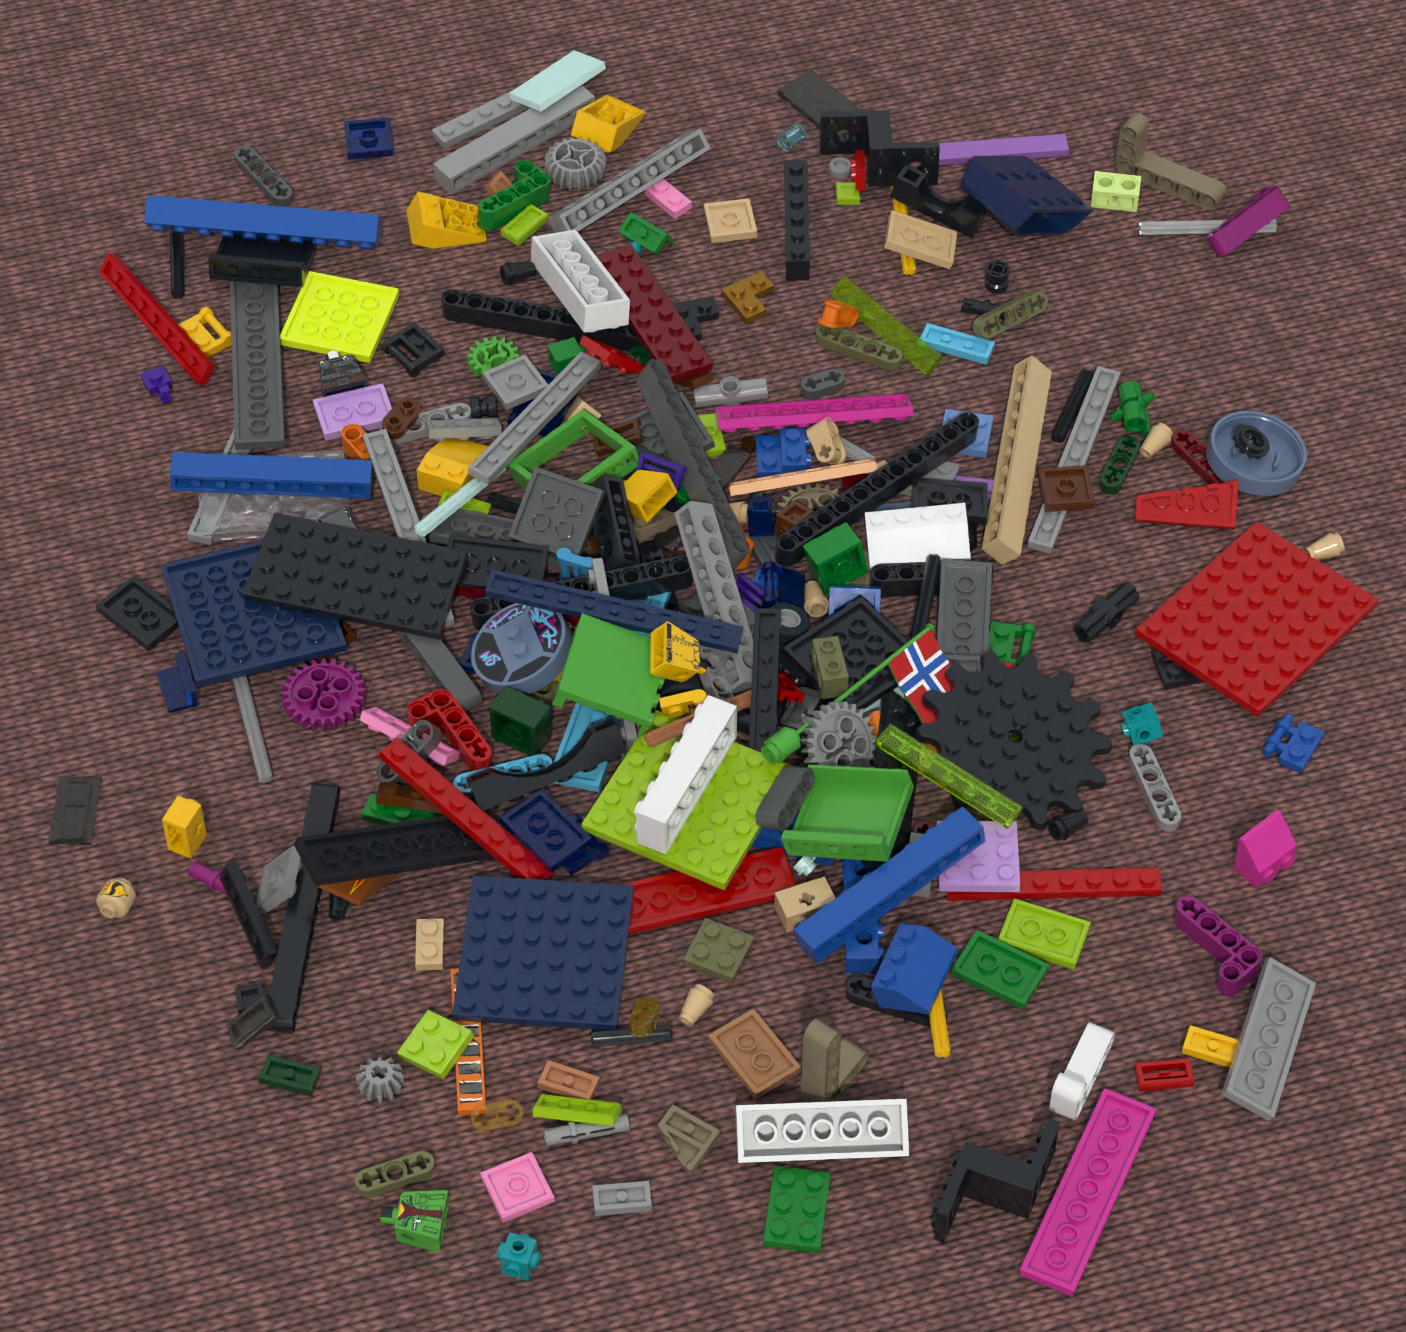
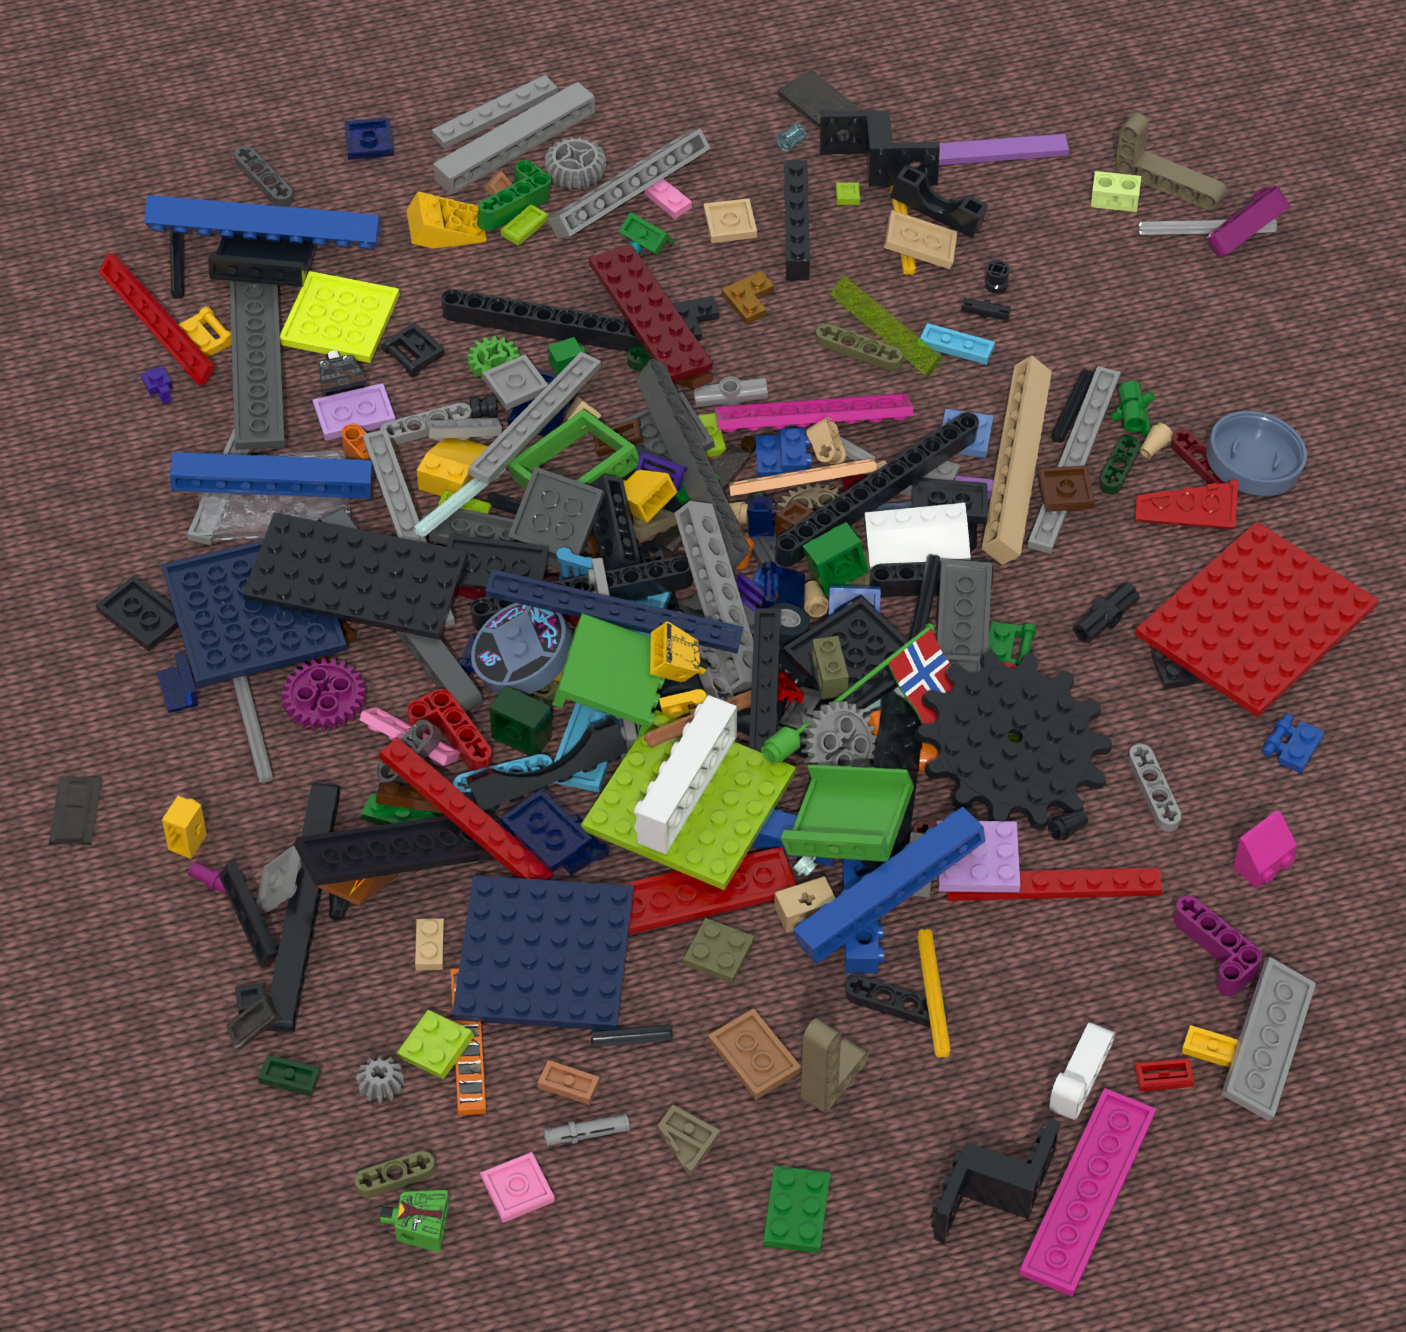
(116, 898): tan head -> none
(402, 417): reddish brown plate -> none
(496, 1122): clear yellow beam -> none
(516, 272): black cone -> none
(519, 1256): teal brick -> none
(557, 80): light aqua tile -> none
(577, 1110): lime tile -> none
(580, 281): white brick -> none
(607, 122): yellow slope -> none
(611, 356): red plate -> none
(622, 1198): light grey plate -> none
(644, 1017): clear yellow beam -> none
(696, 1004): tan cone -> none
(785, 798): dark grey beam -> none
(822, 384): dark grey beam -> none
(822, 1130): white brick -> none
(838, 314): orange piece -> none
(839, 168): light grey tile -> none
(857, 170): red plate -> none
(913, 969): blue slope -> none
(949, 776): clear neon green tile -> none
(1000, 969): green plate -> none
(1011, 316): olive beam -> none
(1023, 196): dark blue piece -> none
(1045, 933): lime tile -> none
(1141, 724): teal brick -> none
(1246, 433): black gear -> none
(1326, 547): tan cone -> none

